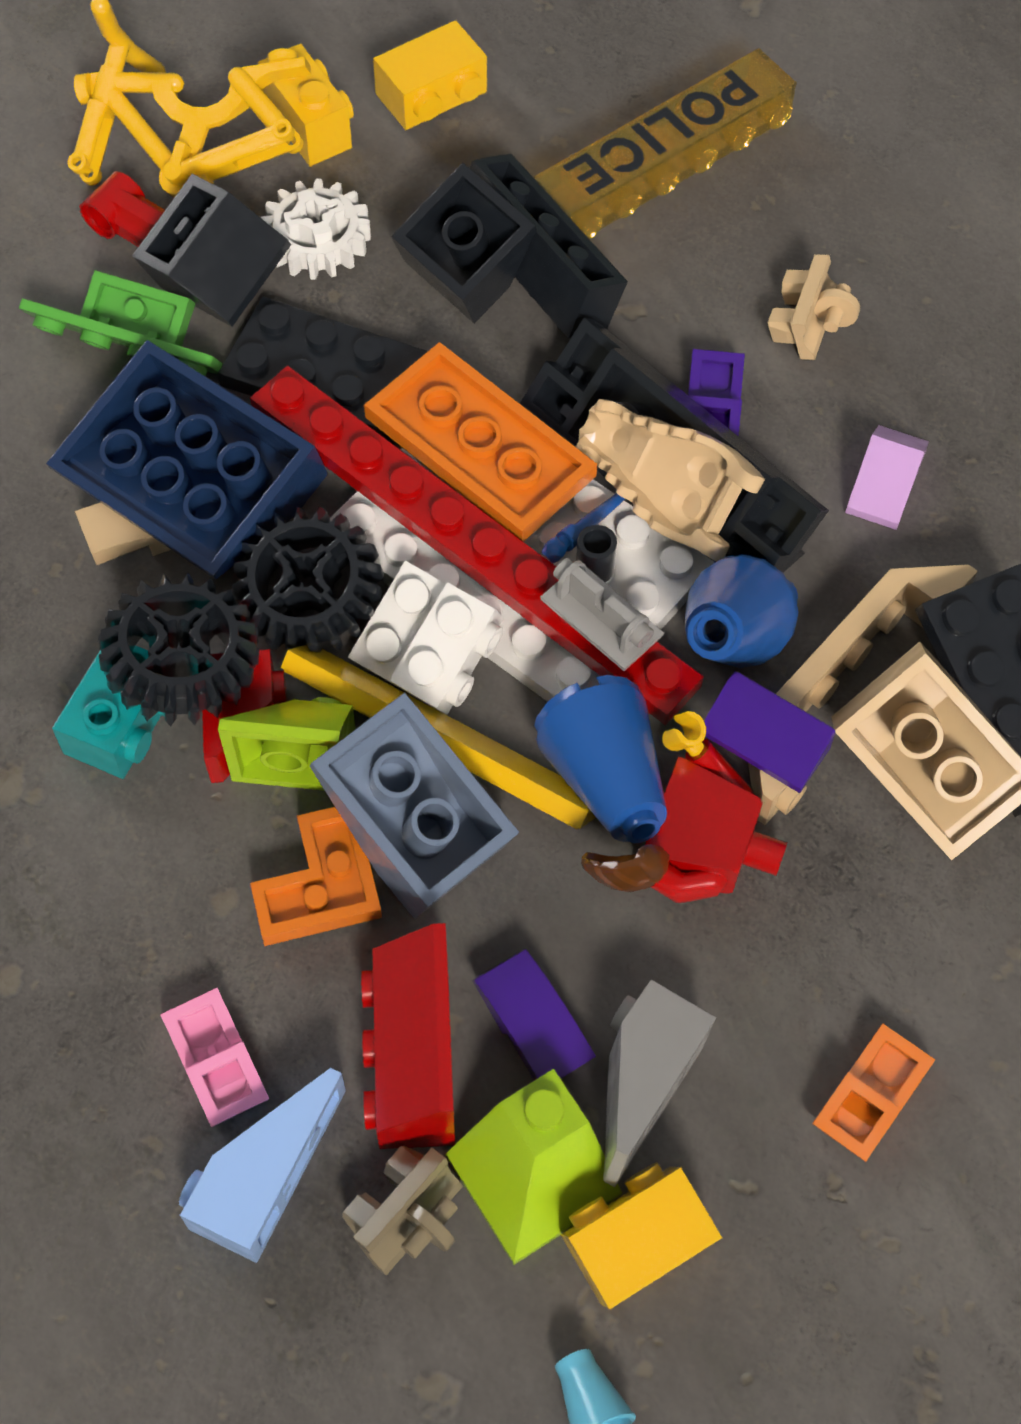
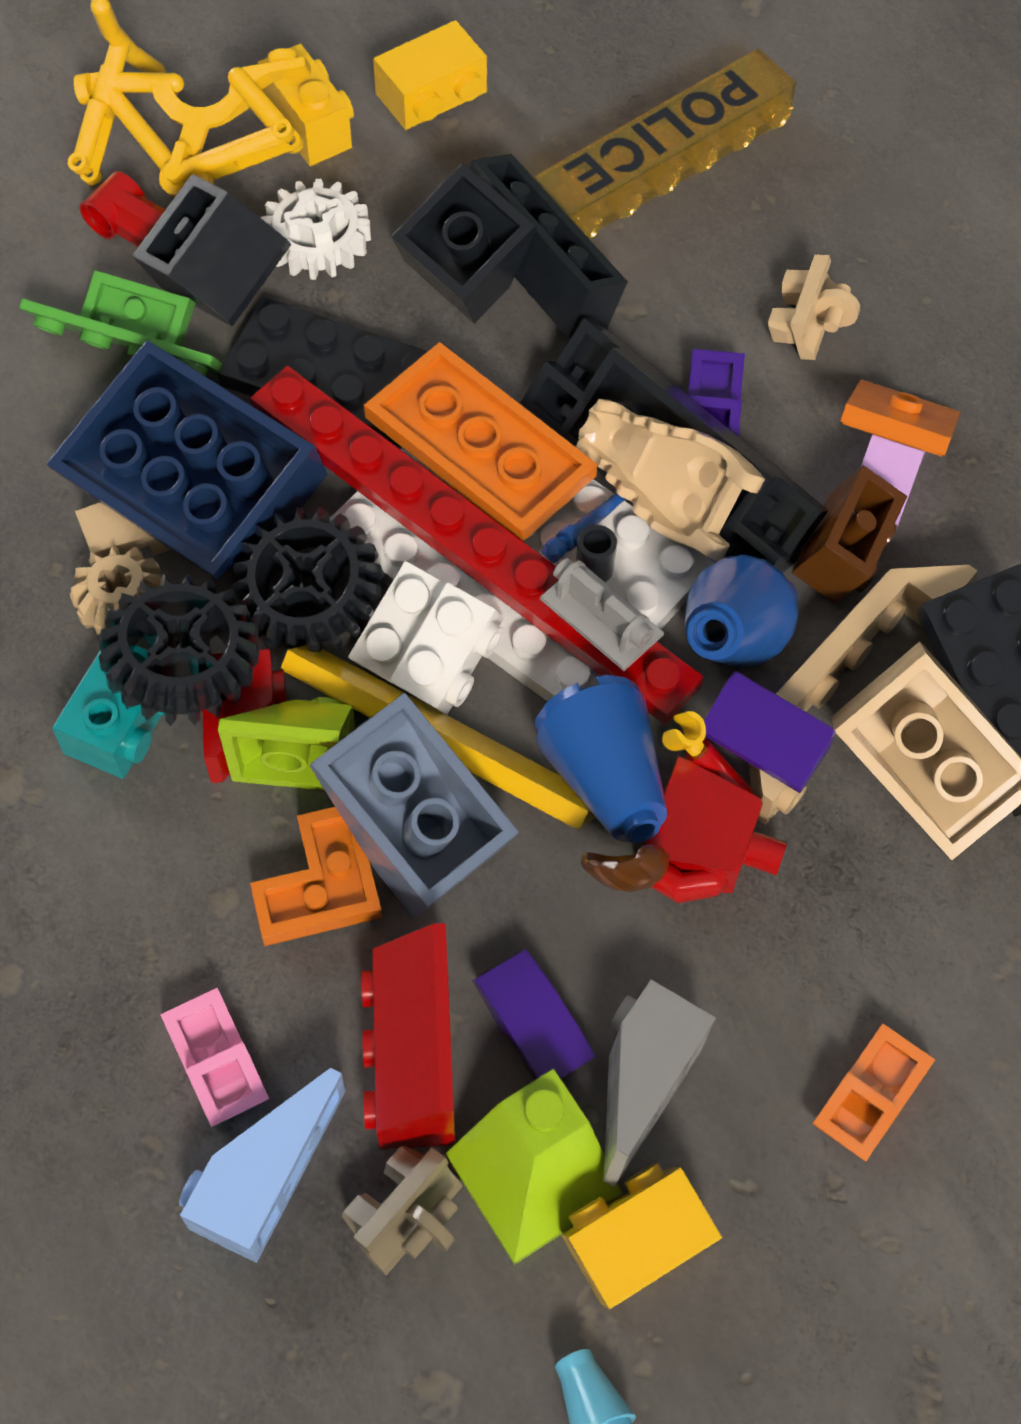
(101, 585): none -> tan gear
(851, 536): none -> reddish brown brick
(900, 417): none -> orange plate

